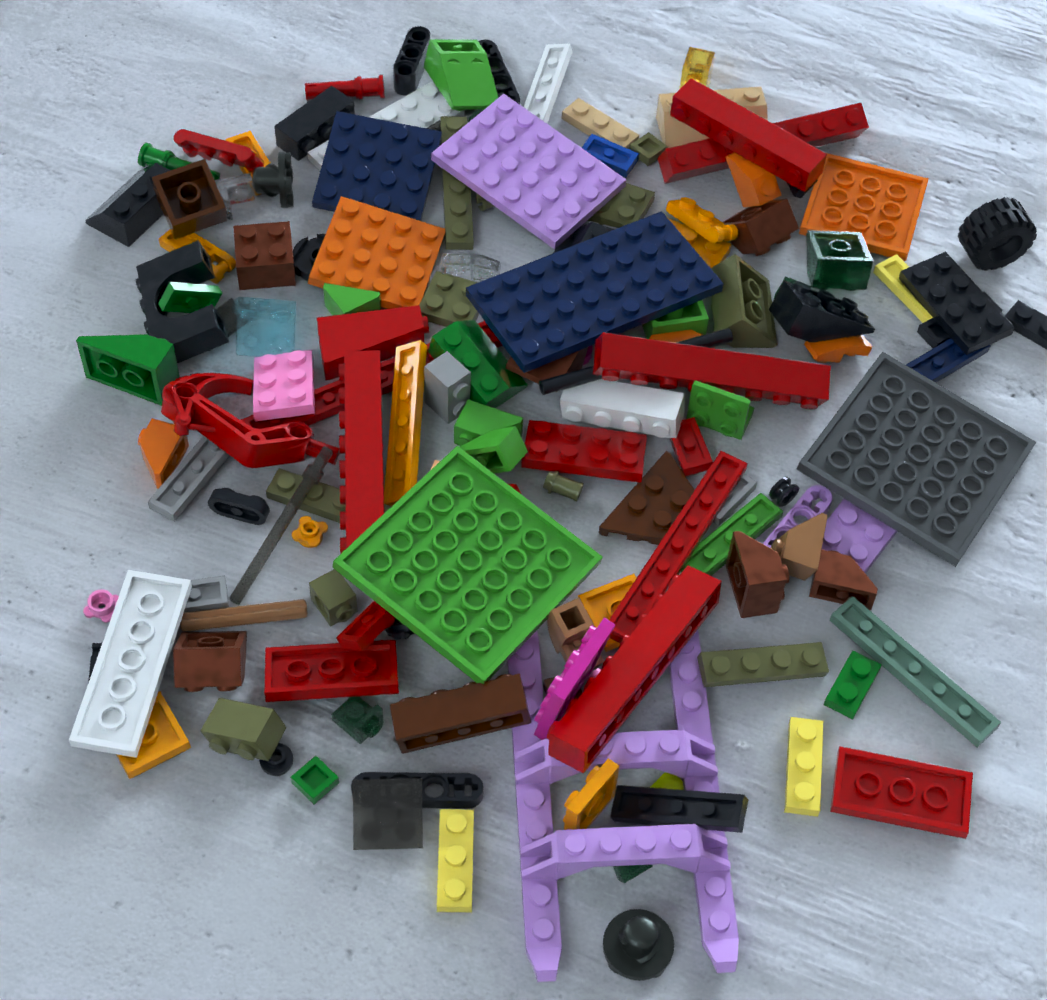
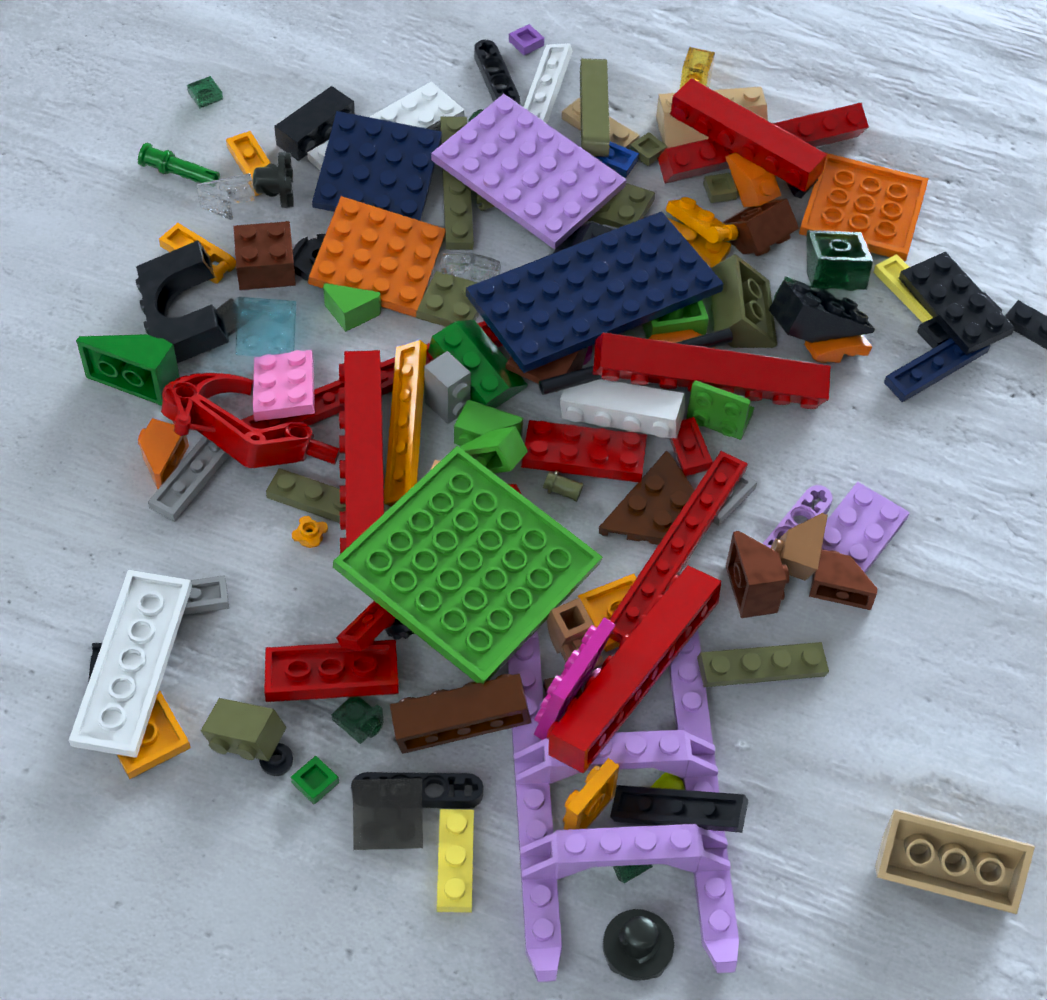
(99, 598): bright pink plate -> none
(130, 208): black slope -> none
(189, 198): reddish brown brick -> none
(189, 297): green plate -> none
(205, 92): none -> clear green plate
(210, 660): copper slope -> none
(222, 150): red plate -> none
(239, 506): black plate -> none
(244, 615): medium nougat axle -> none
(311, 476): clear smoke bar -> none
(333, 597): olive brick -> none
(357, 88): red pin -> none
(367, 332): red slope -> none
(410, 60): black beam -> none
(461, 73): bright green slope -> none
(526, 39): none -> medium lavender plate
(594, 107): none -> olive beam
(720, 187): none -> olive plate
(751, 520): bright green tile -> none
(783, 491): black bush -> none
(804, 766): light yellow plate -> none
(852, 684): green plate -> none
(902, 792): red plate -> none
(915, 671): sand green plate -> none
(917, 457): dark grey plate -> none
(954, 861): none -> tan slope
(997, 233): black tyre -> none

